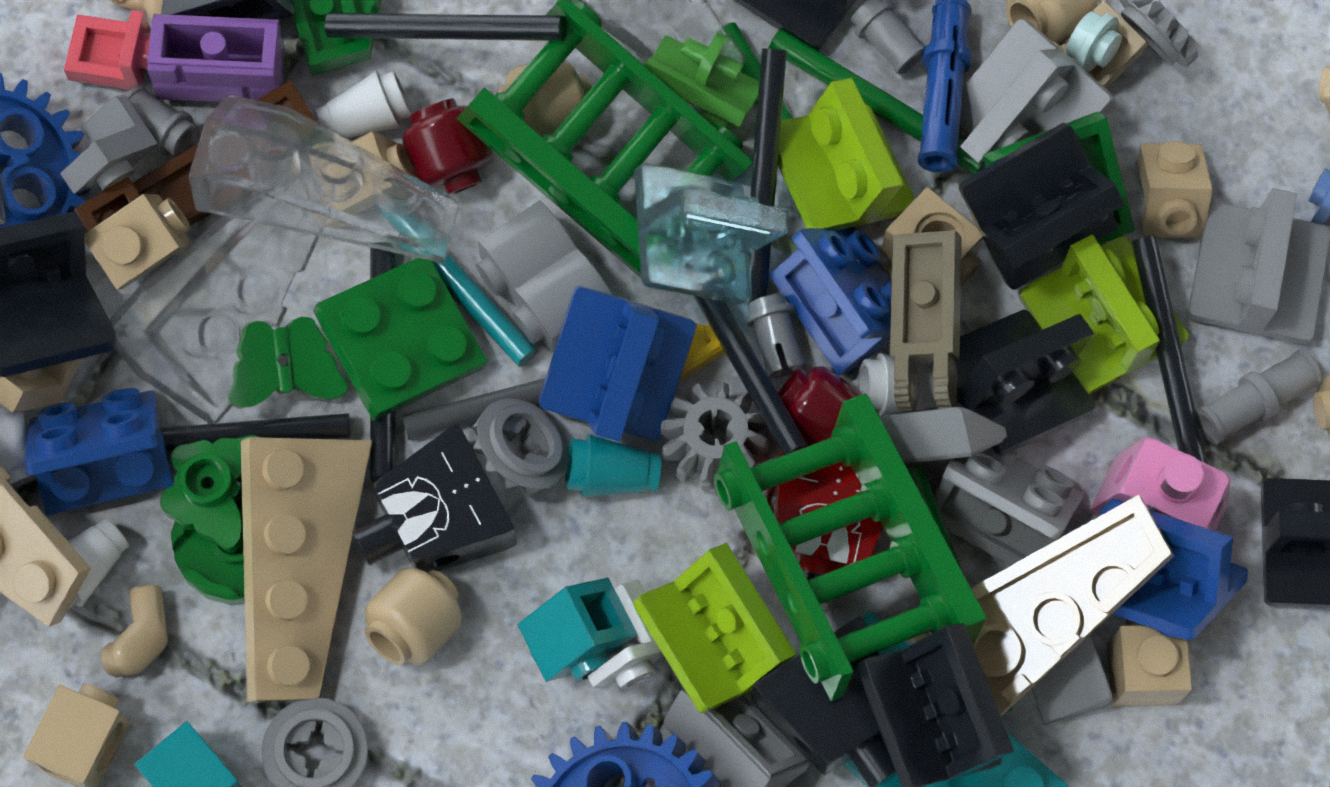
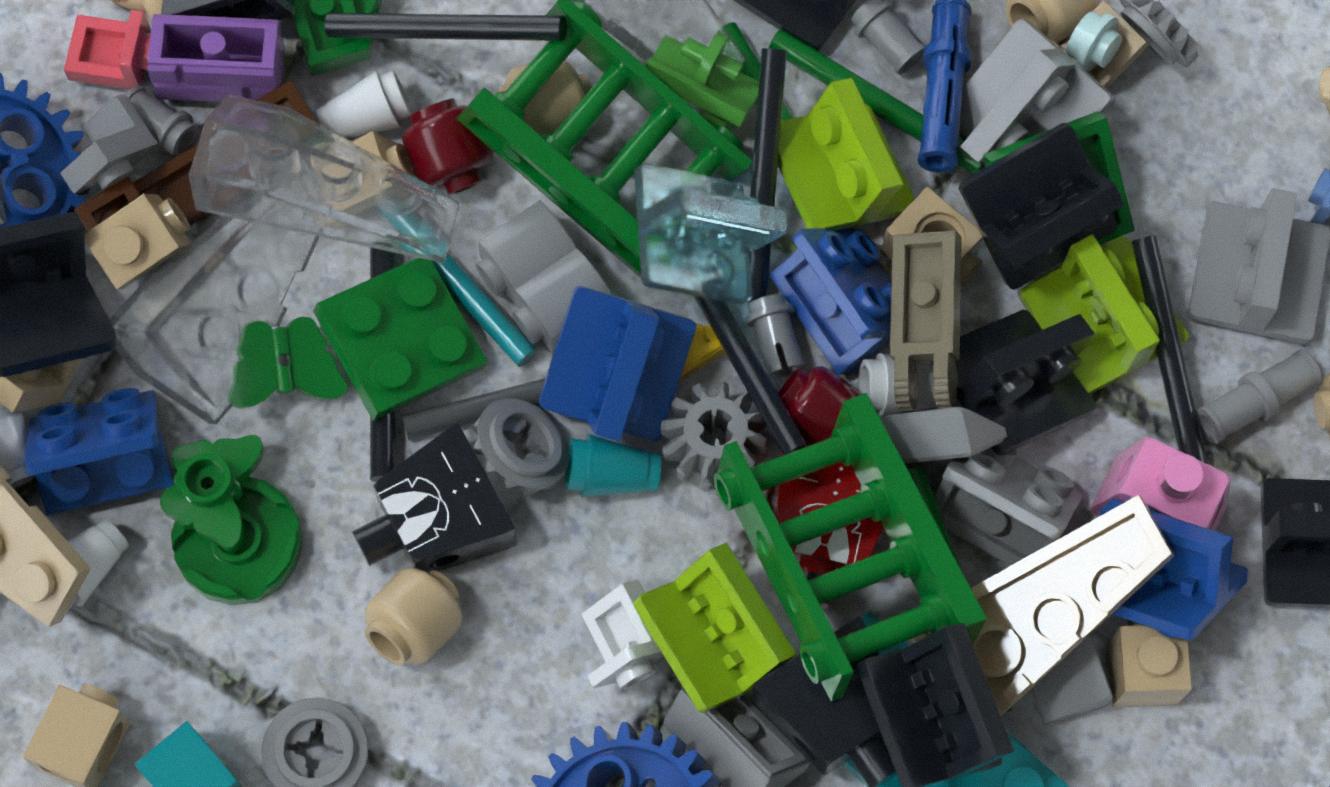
(142, 639): tan arm -> none
(296, 549): tan wing -> none
(307, 427): black bar -> none
(577, 630): teal brick -> none
(1174, 189): tan bracket -> none

